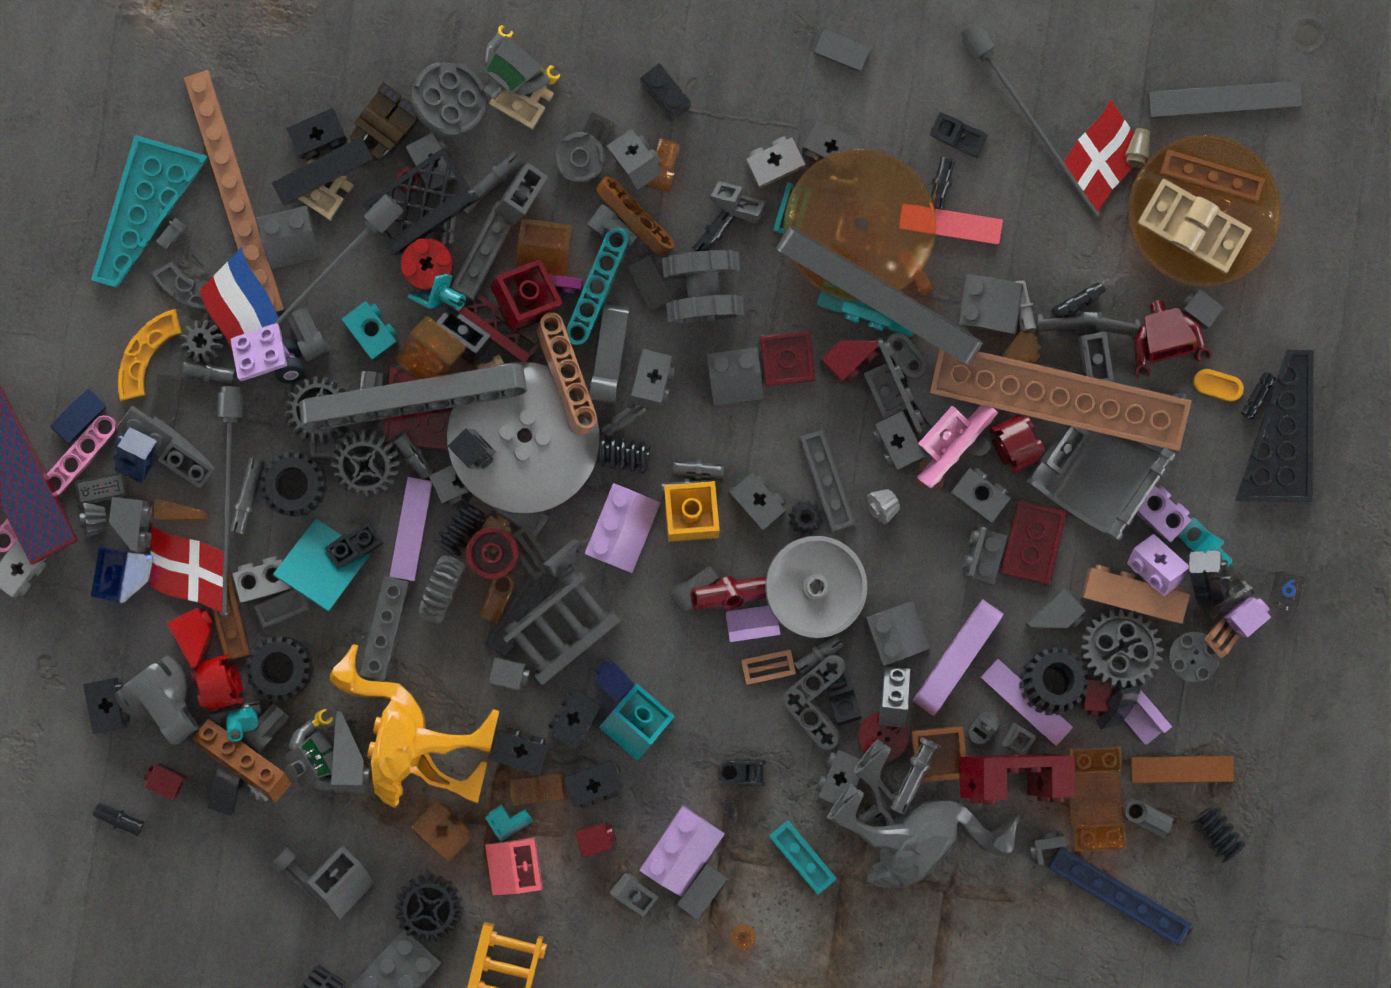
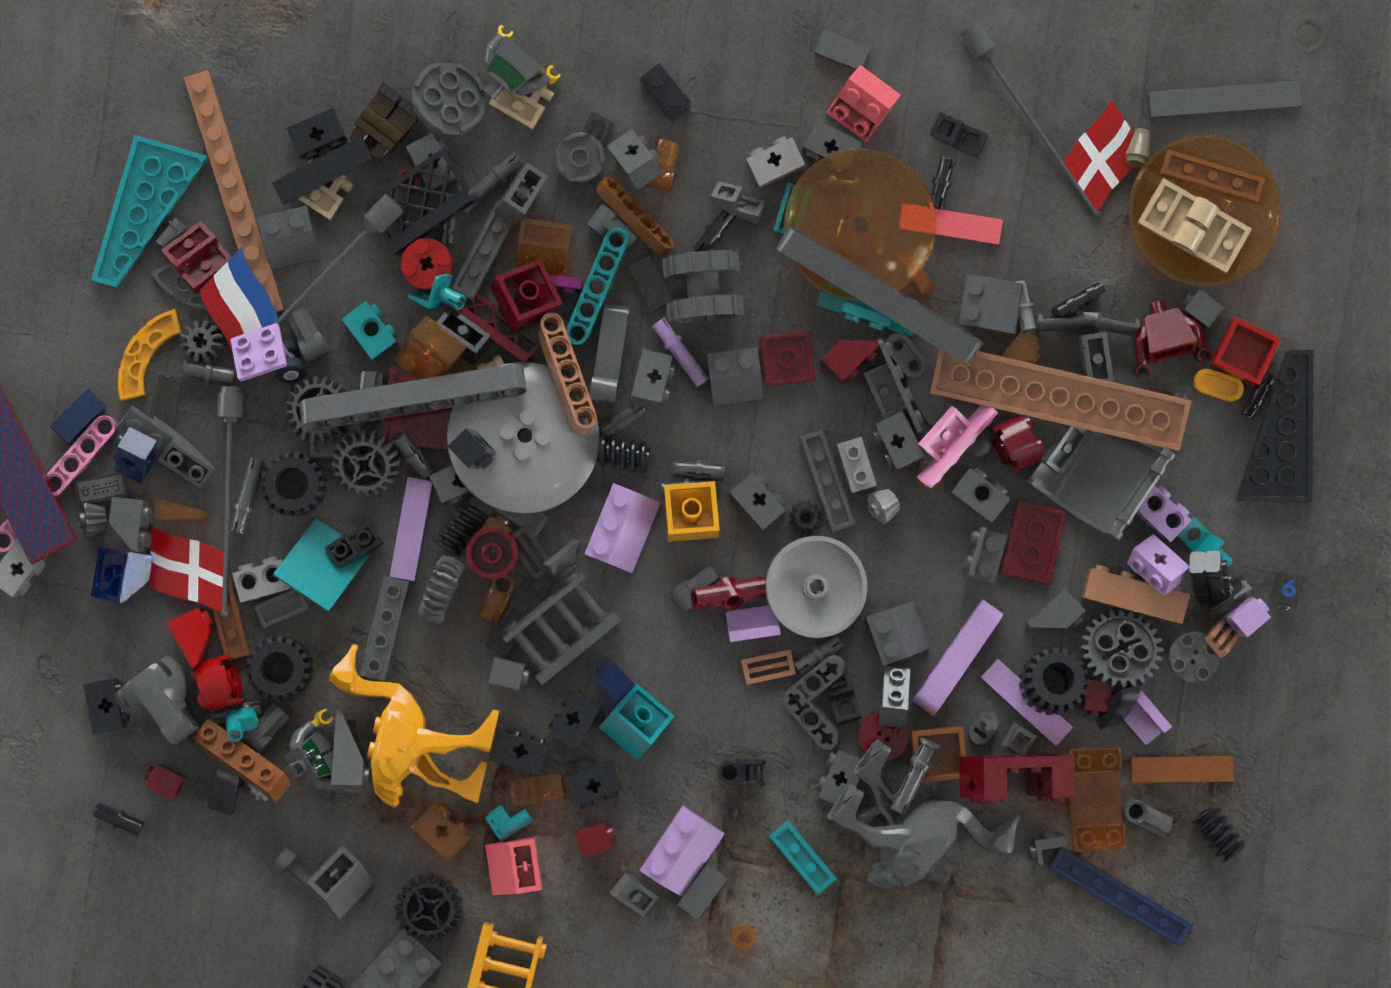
(196, 256): none -> dark red slope
(680, 352): none -> lavender pin
(856, 465): none -> light grey brick
(863, 103): none -> coral slope
(1245, 351): none -> red piece

